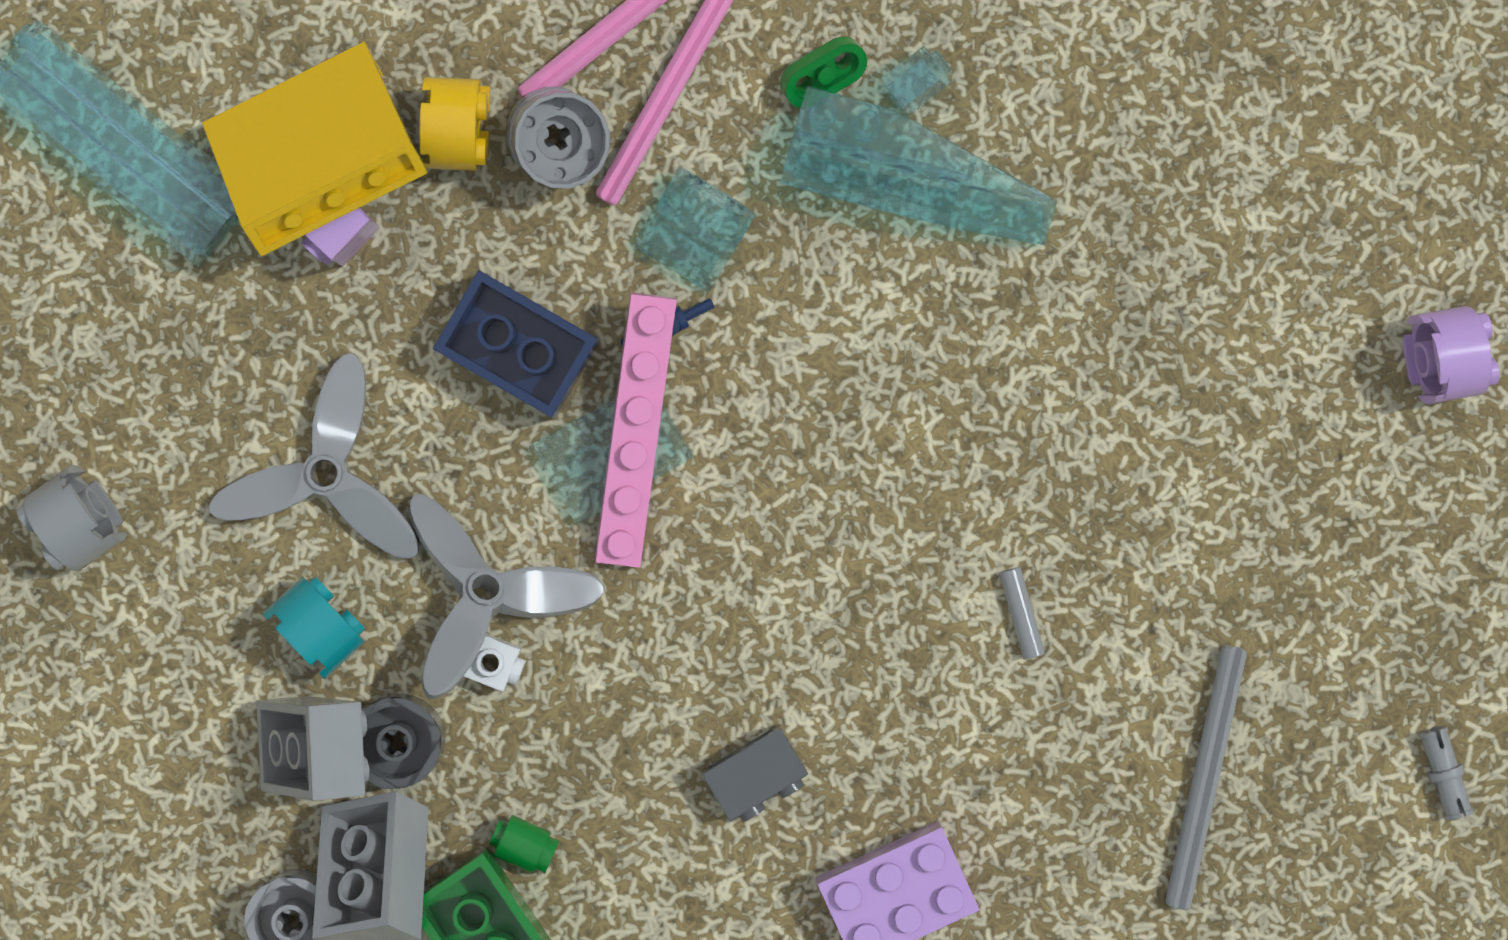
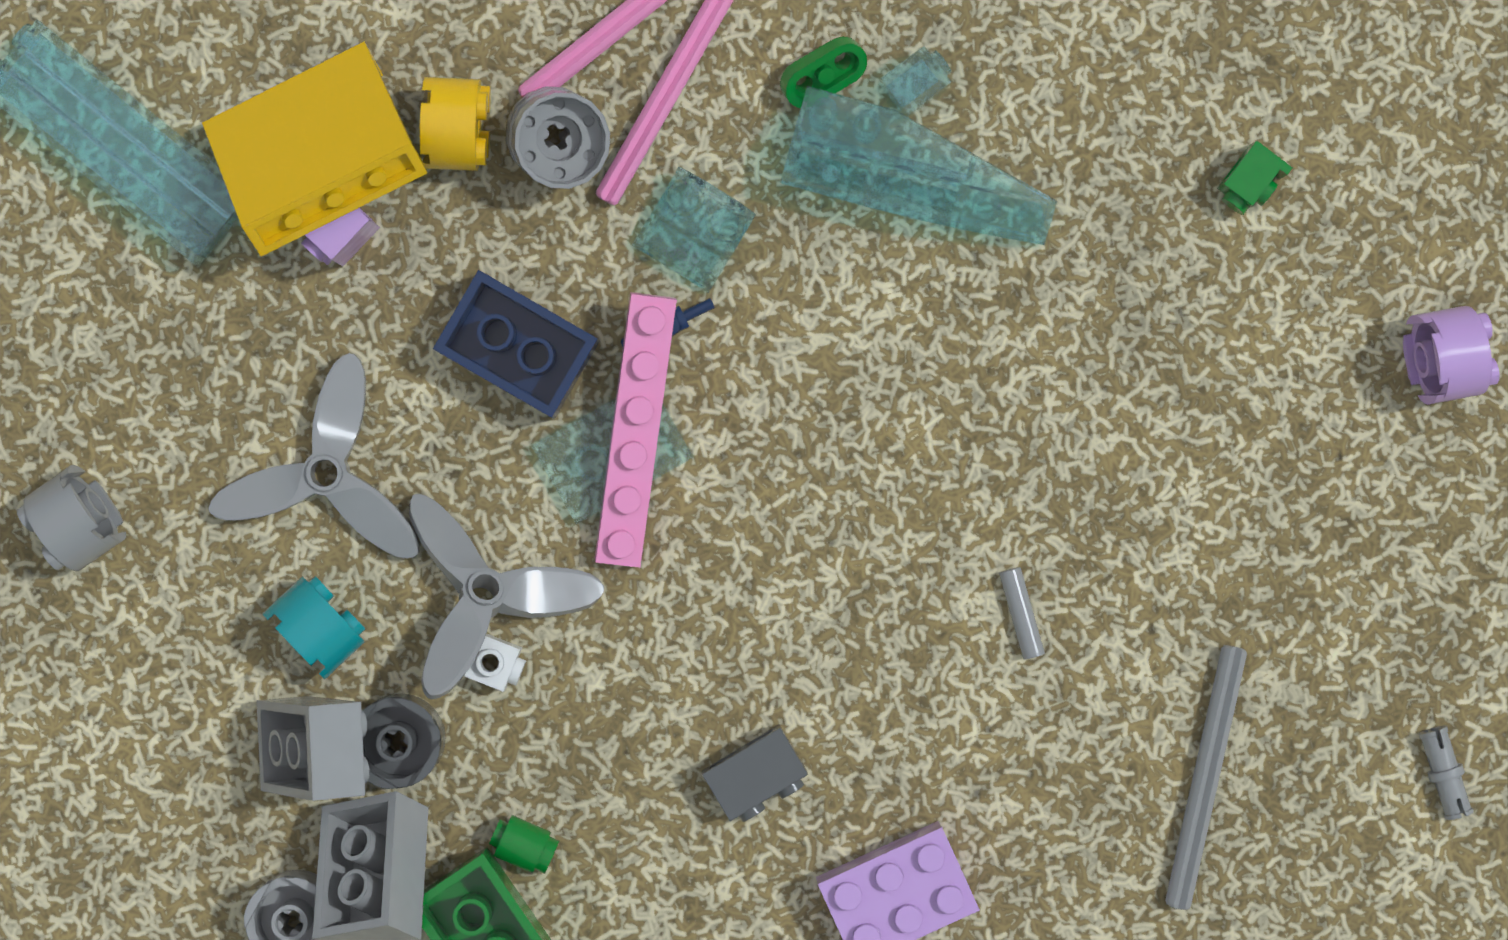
(1252, 178): none -> green brick

